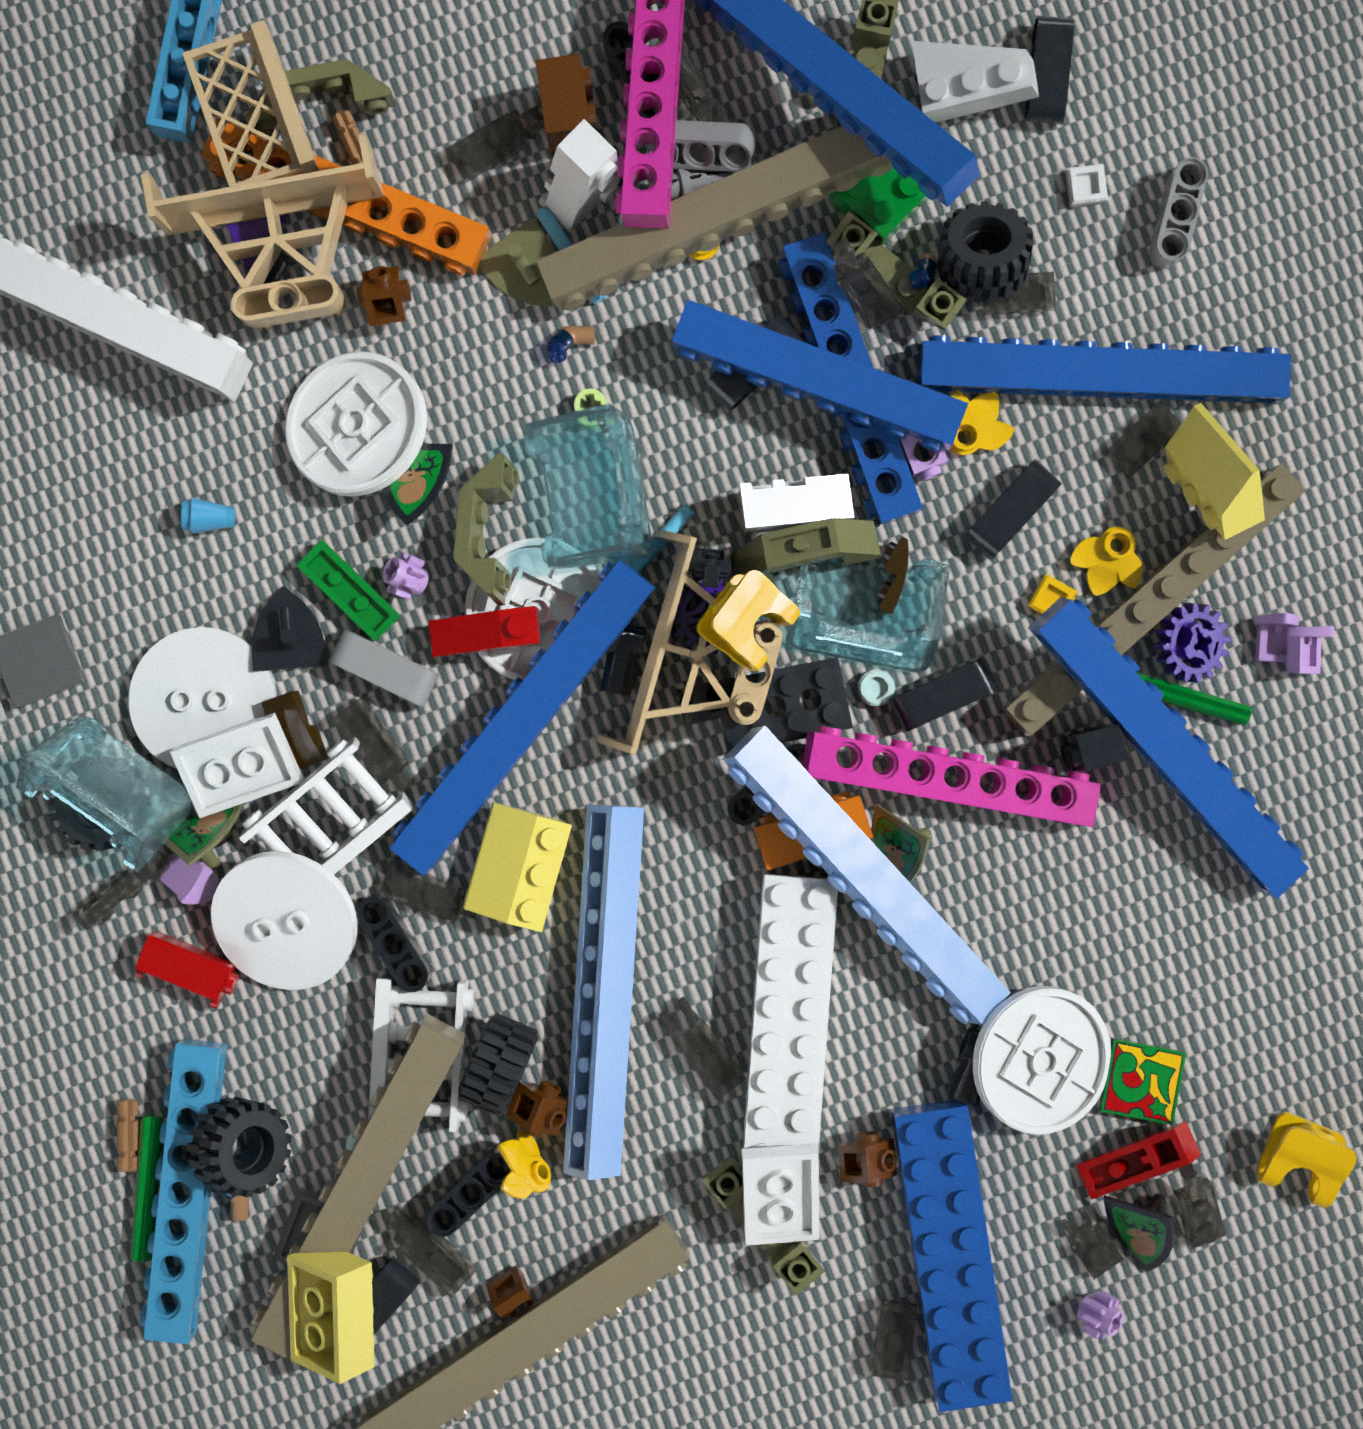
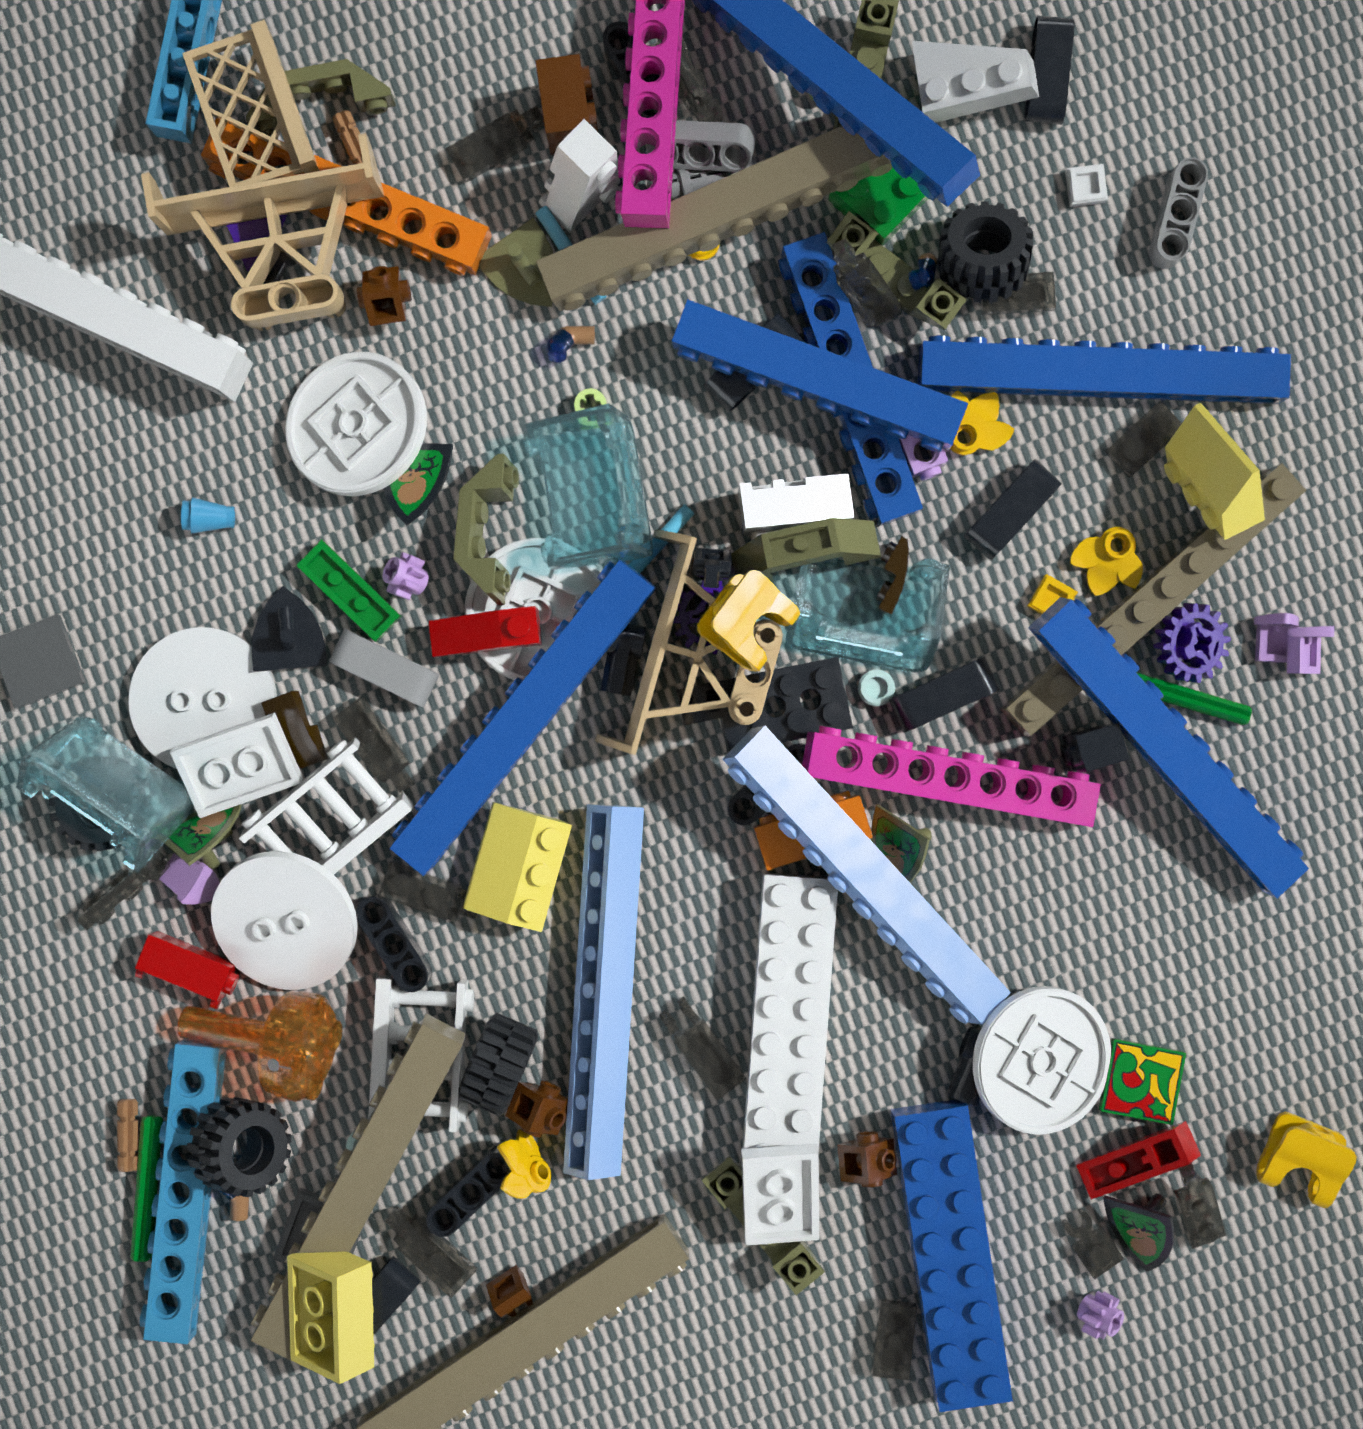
(291, 1045): none -> clear orange piece

